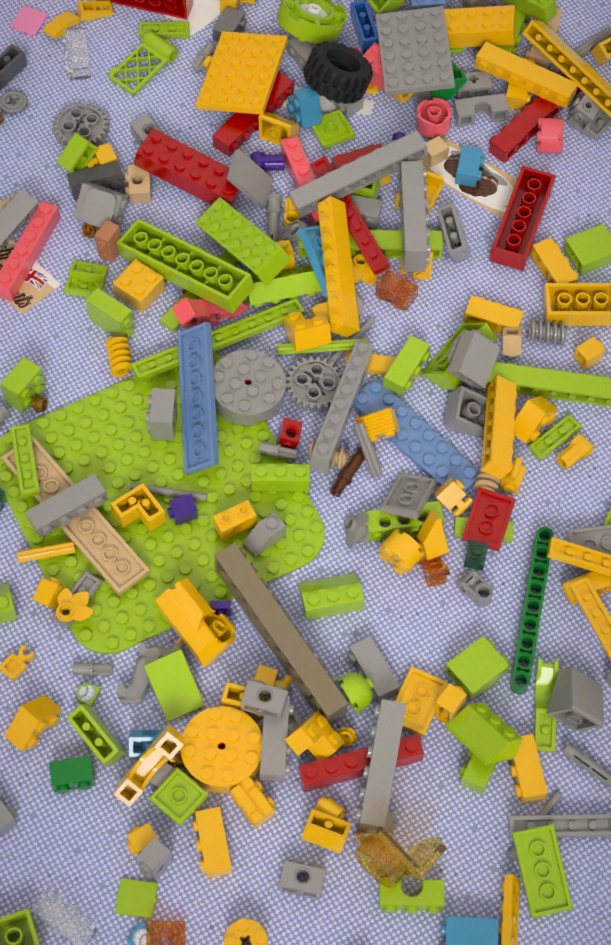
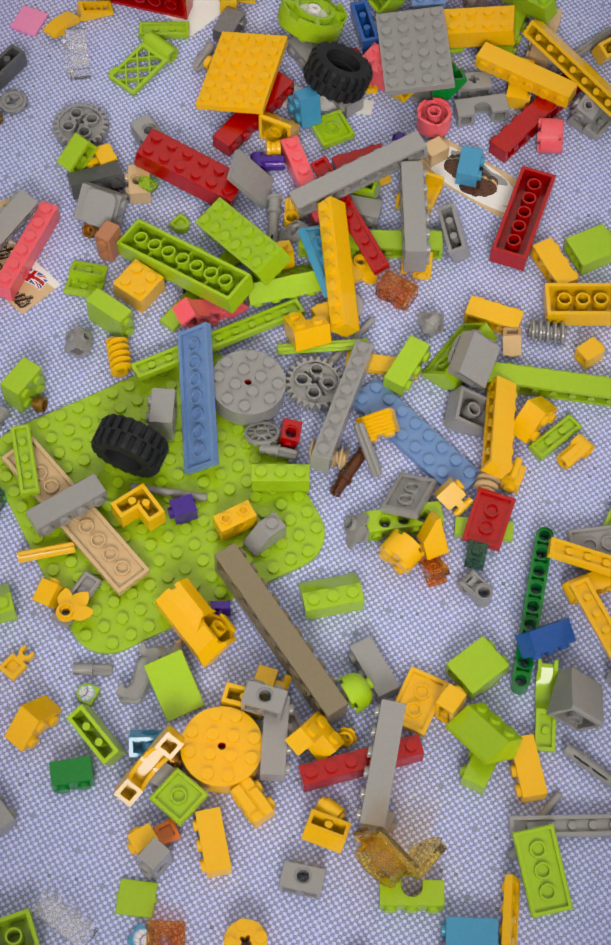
(78, 342): none -> light grey brick
(130, 445): none -> black tyre
(147, 184): none -> clear neon green piece
(167, 832): none -> orange plate
(180, 224): none -> lime tile
(261, 435): none -> light grey wheel
(273, 147): none -> yellow wheel
(431, 322): none -> light grey rock
(545, 639): none -> blue brick

